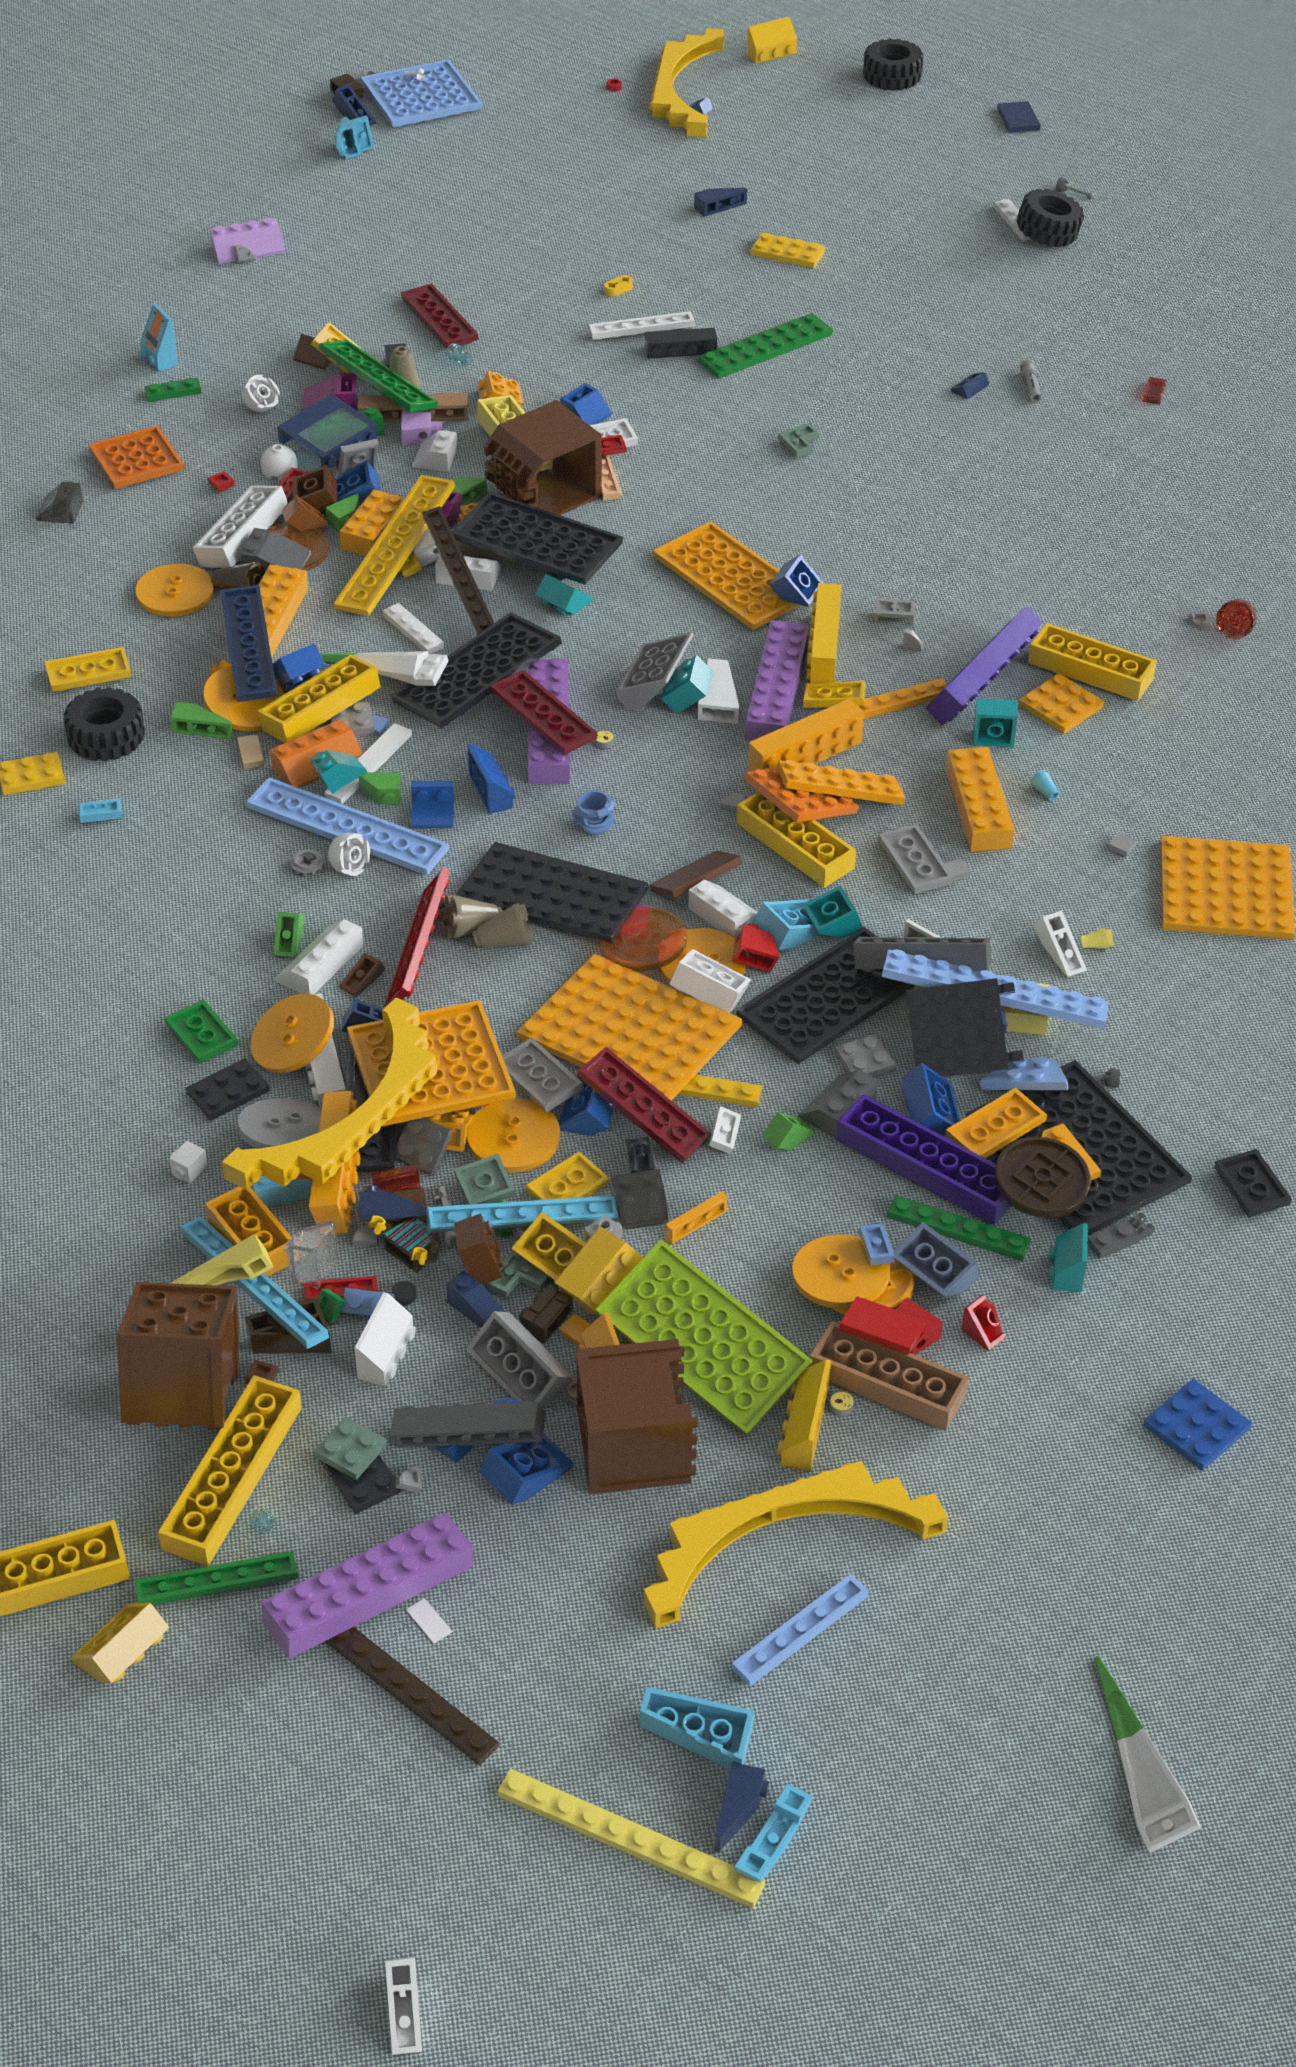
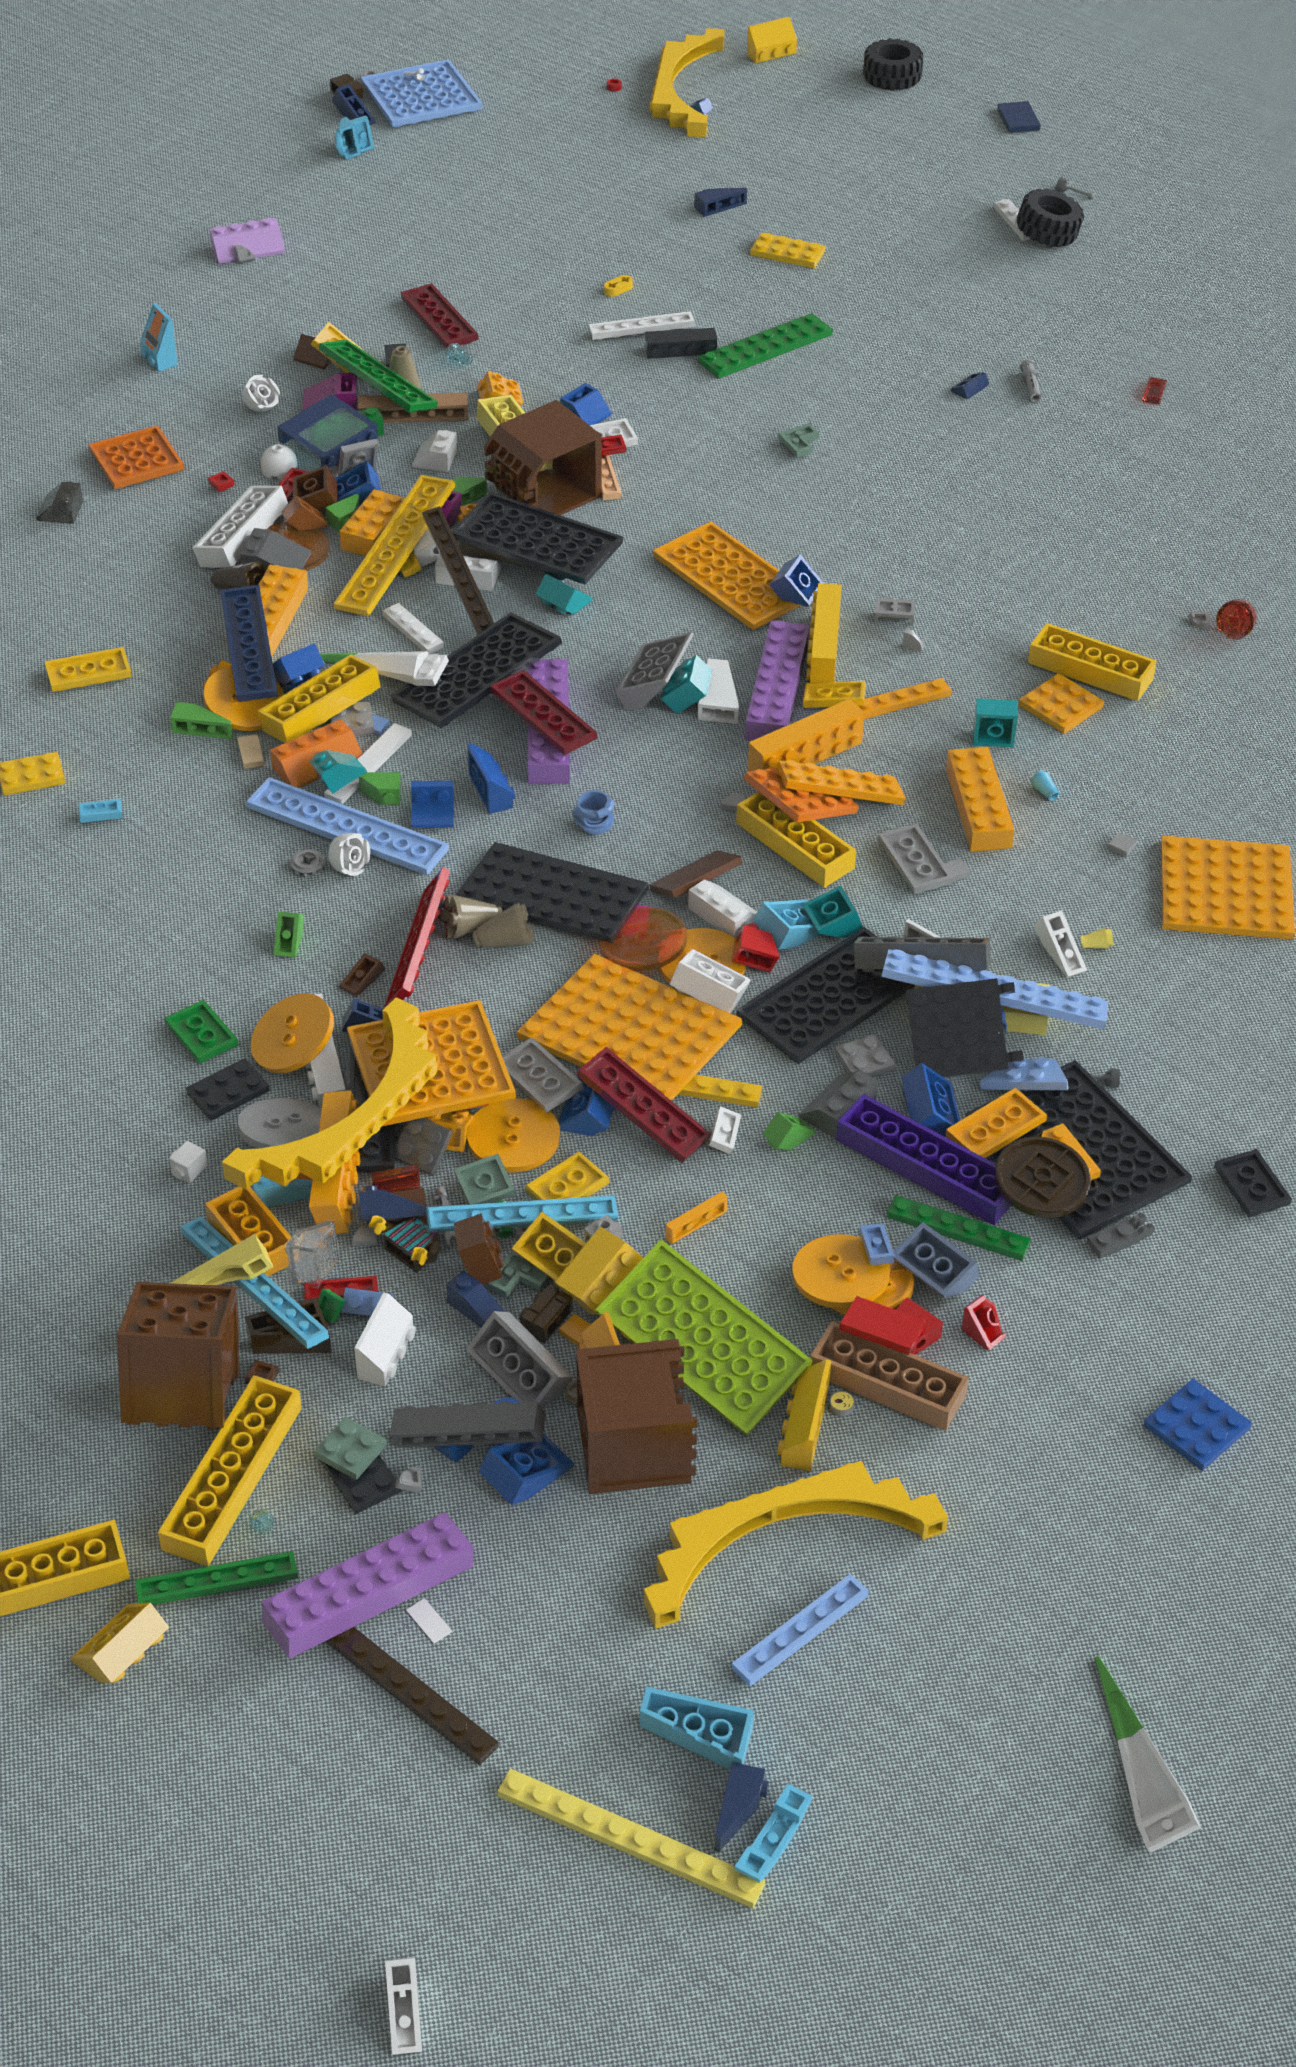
(121, 720): black tyre -> none
(173, 389): green plate -> none
(174, 590): light orange plate -> none
(322, 958): white slope -> none
(404, 1292): black tile -> none
(417, 427): lavender torso -> none
(605, 739): tile -> none
(639, 1155): black hips -> none
(640, 1199): clear smoke slope -> none
(984, 666): brick -> none
(1069, 1259): teal slope -> none

